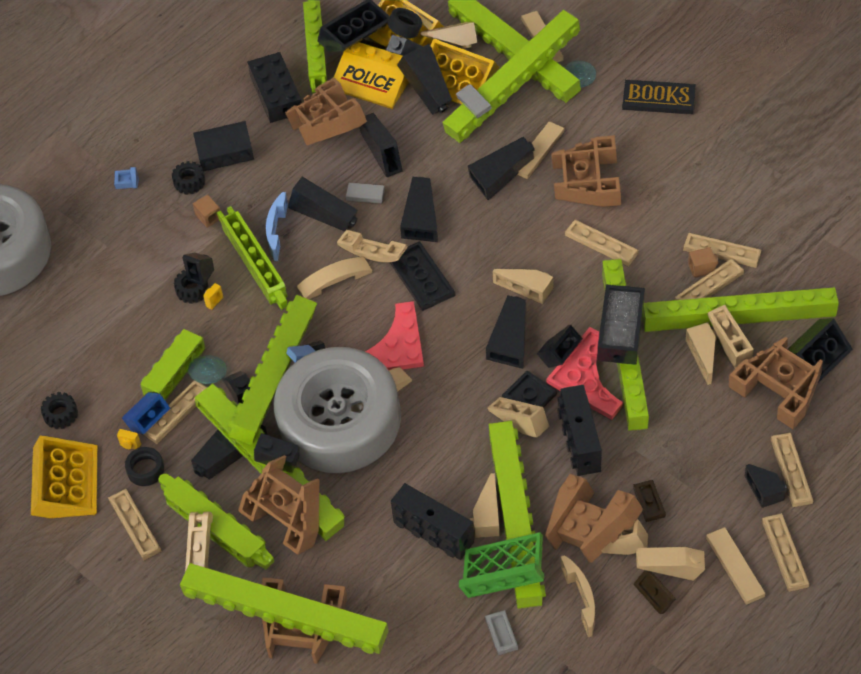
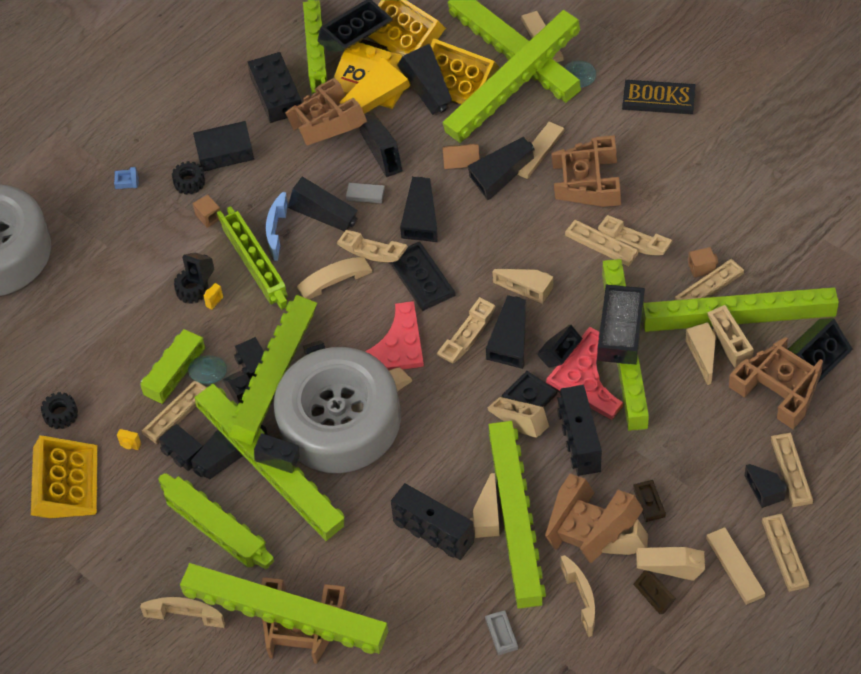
(134, 524): tan tile -> none
(141, 454): black tyre -> none
(146, 413): blue brick -> none
(158, 607): none -> tan slope
(180, 446): none -> black brick
(198, 539): tan plate -> none
(249, 356): none -> black brick
(287, 502): medium nougat wedge -> none
(298, 352): medium blue tile -> none
(378, 86): none -> yellow slope
(401, 45): black slope -> none
(405, 23): black tyre -> none
(457, 34): tan slope -> none
(460, 155): none -> medium nougat panel
(469, 331): none -> tan slope
(473, 101): light grey tile -> none
(502, 578): bright green fence -> none
(645, 244): none -> tan slope
(724, 250): tan tile -> none

